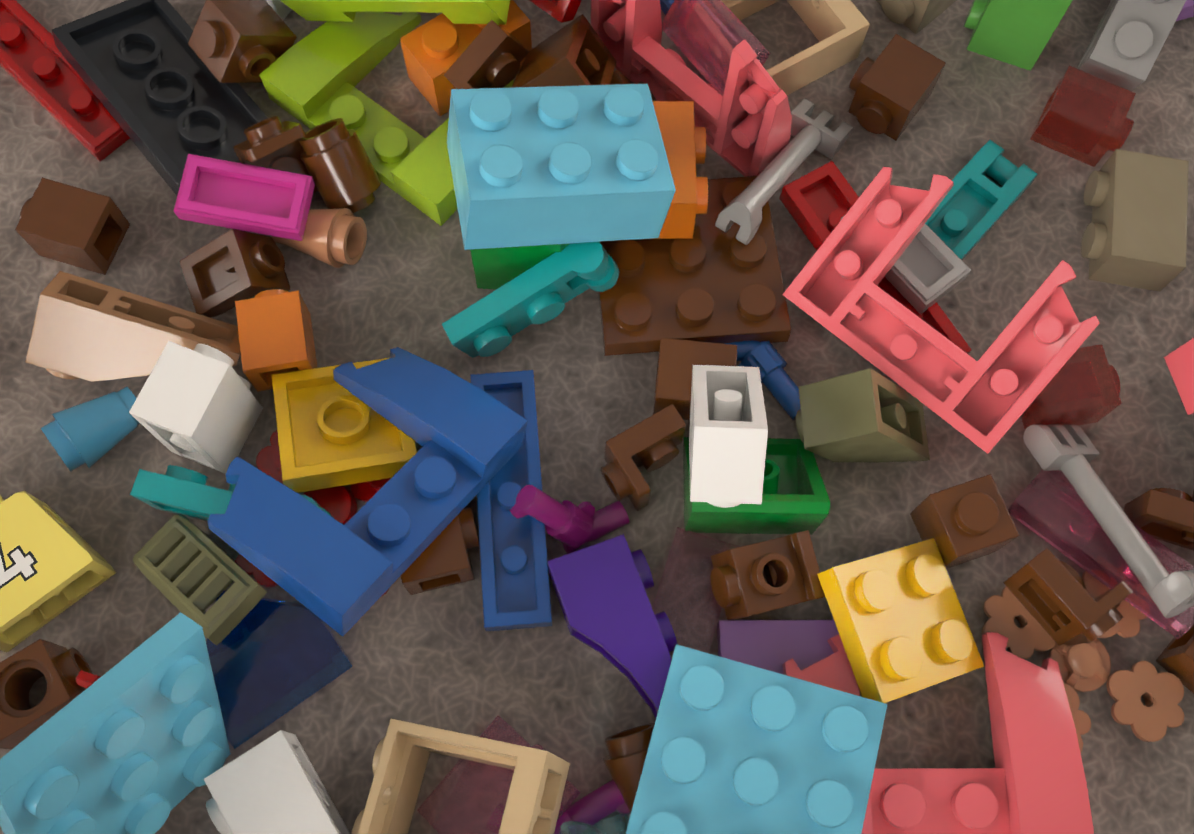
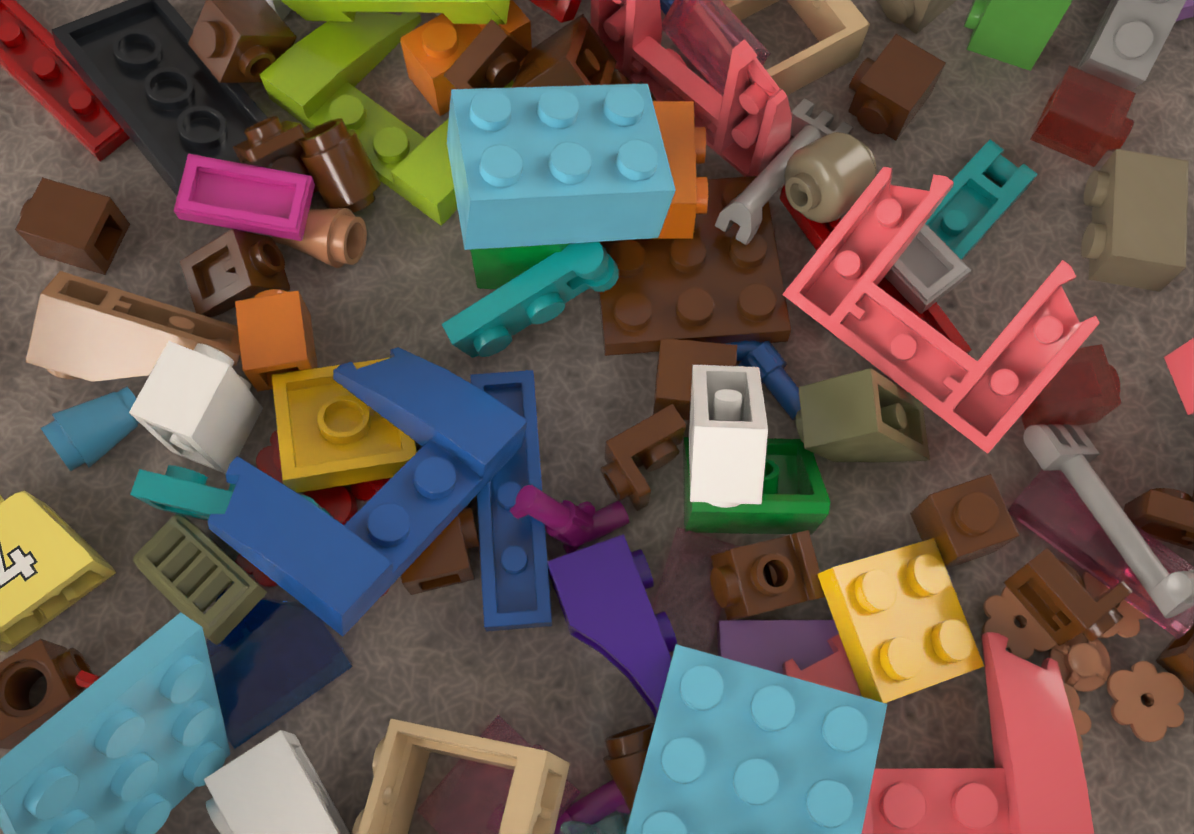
(828, 176): none -> dark tan head

